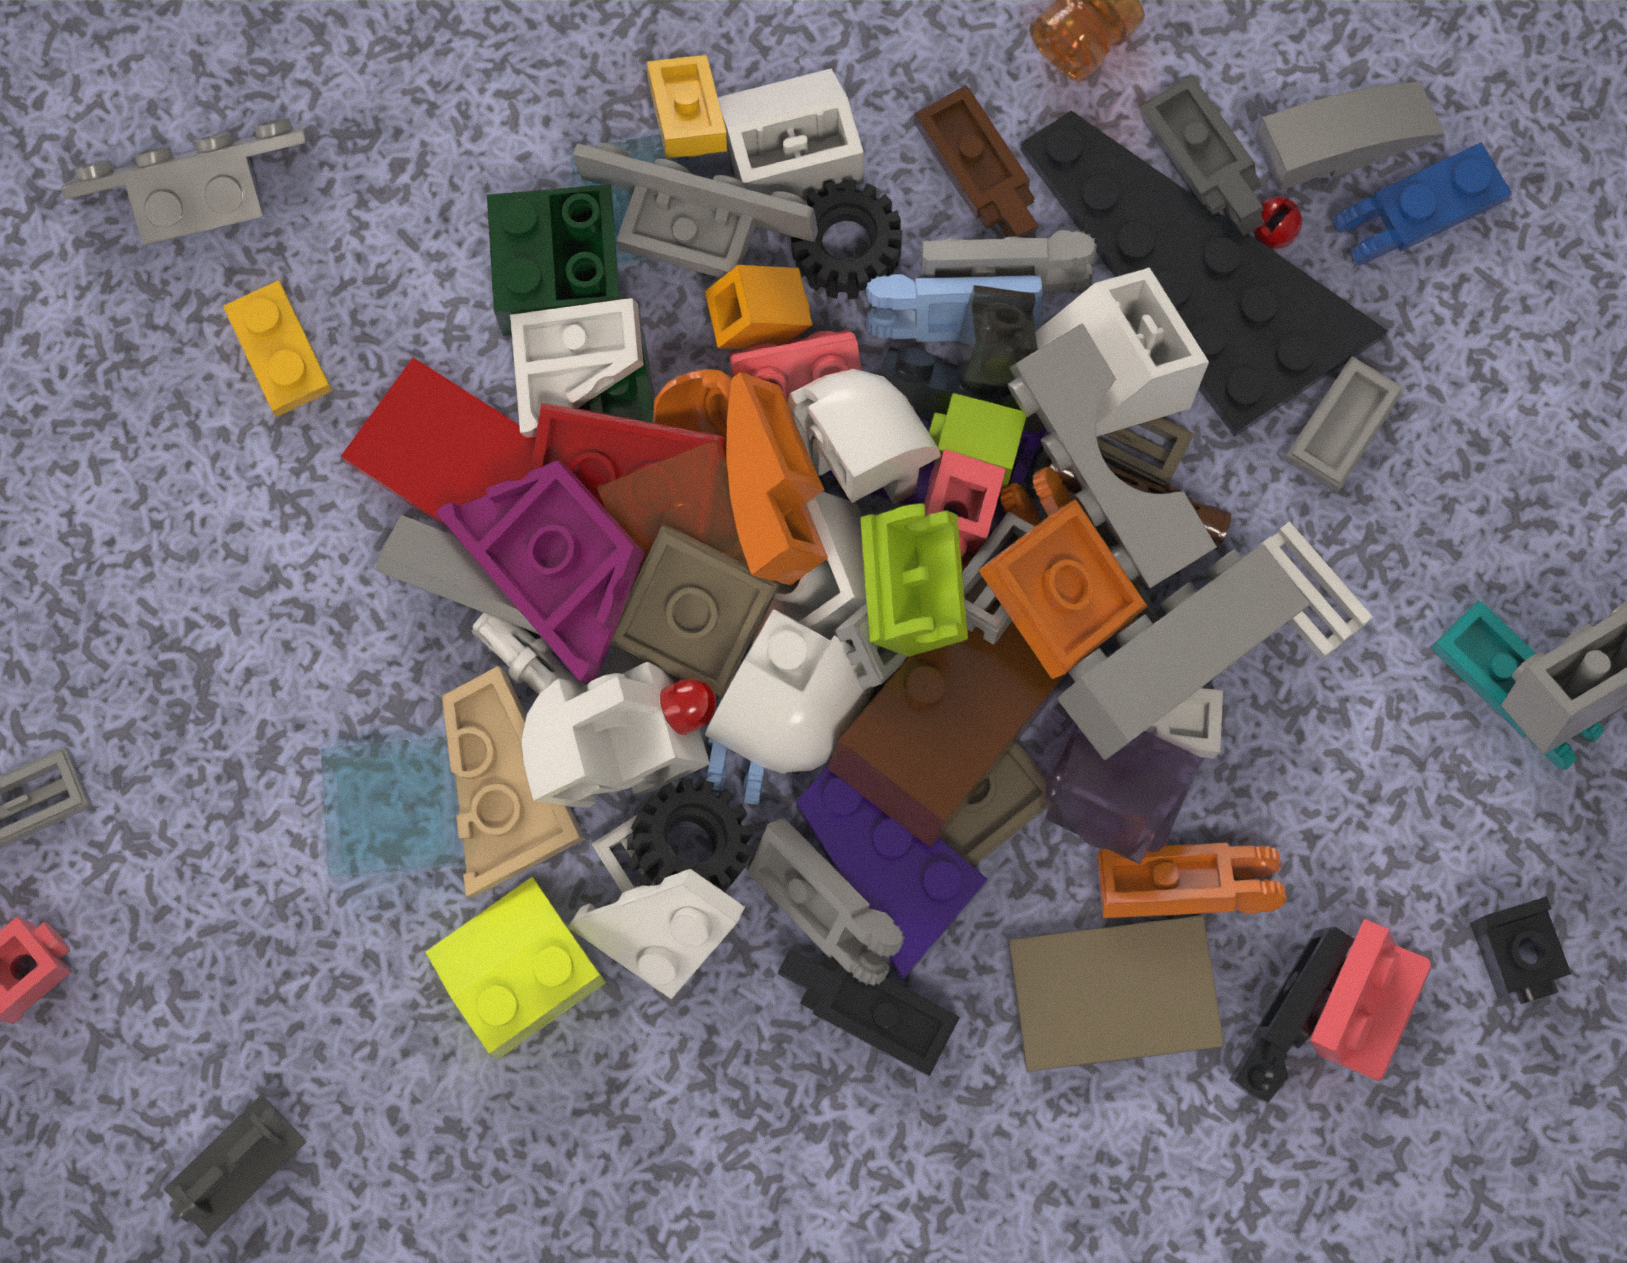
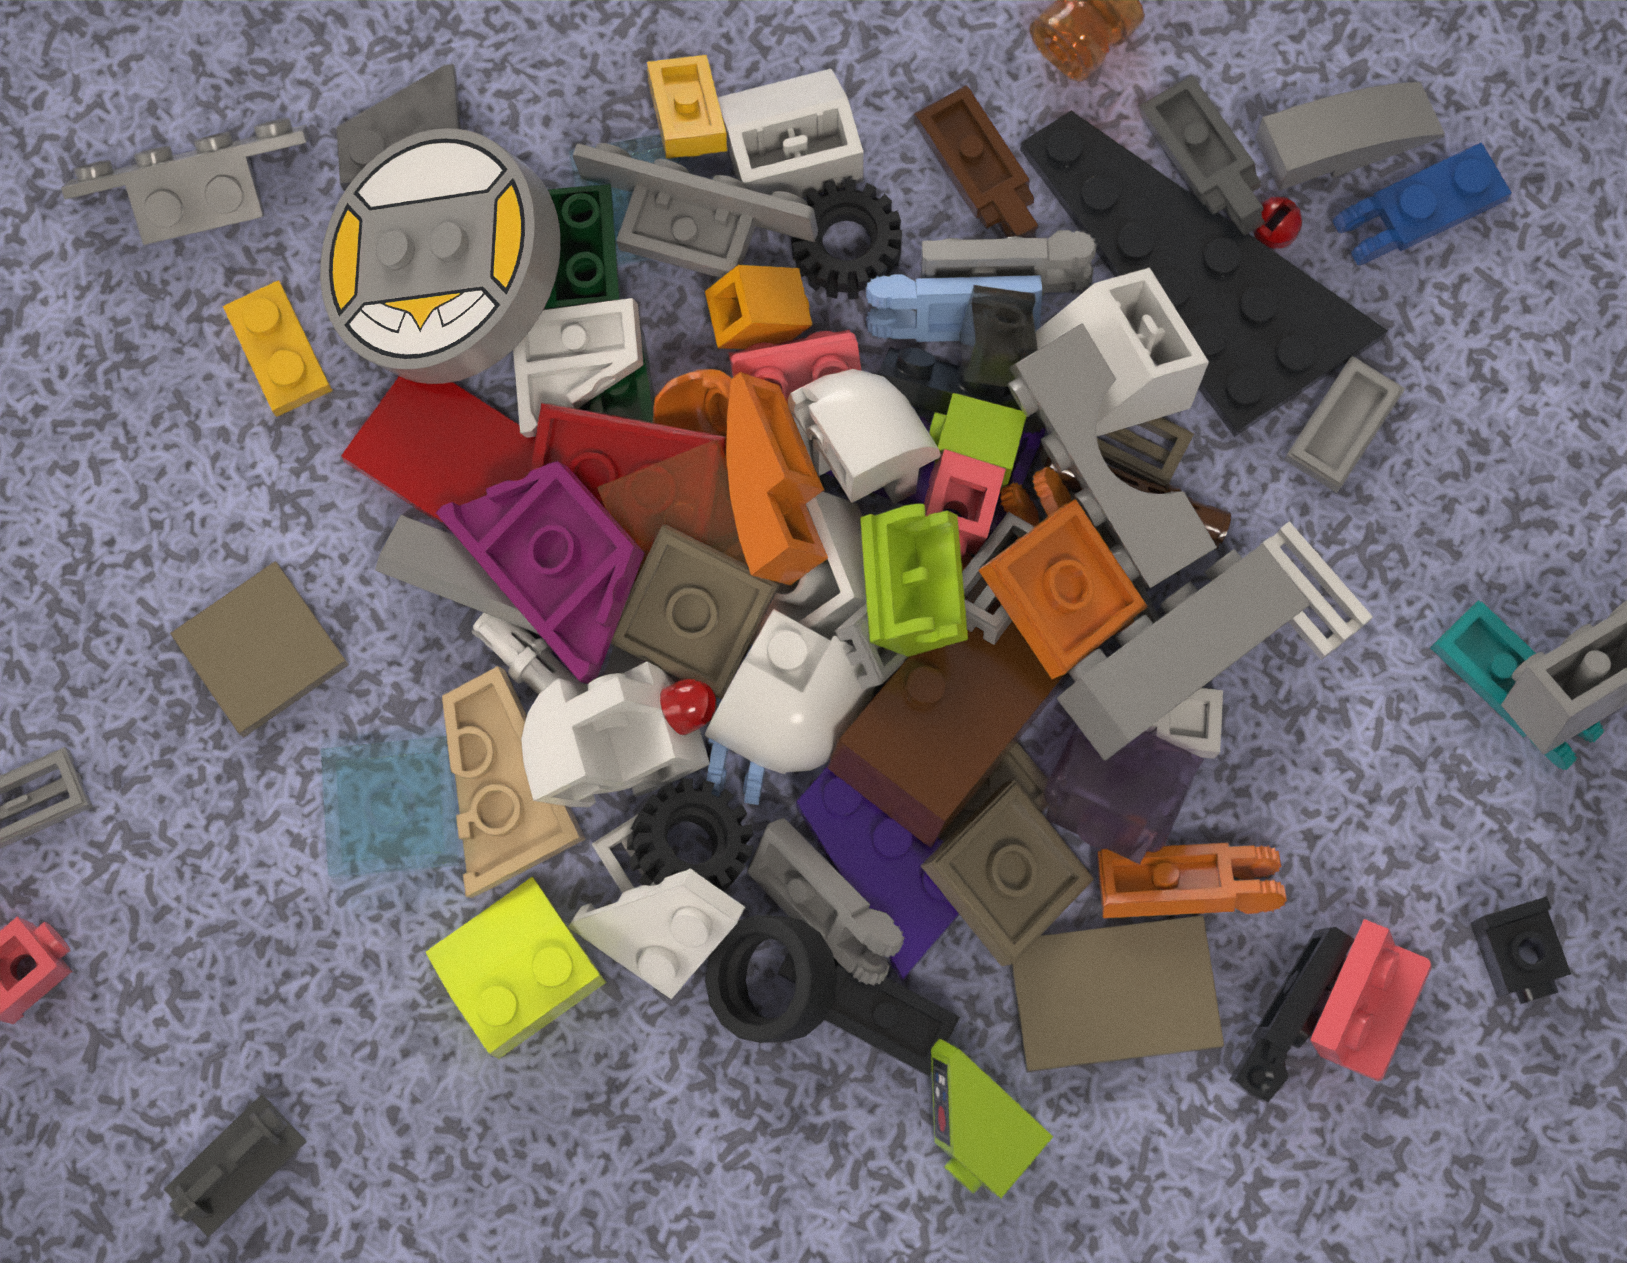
(259, 649): none -> dark tan tile
(414, 109): none -> flat silver wing
(440, 256): none -> piece
(813, 988): none -> black tyre
(980, 1124): none -> lime slope
(1007, 873): none -> dark tan tile

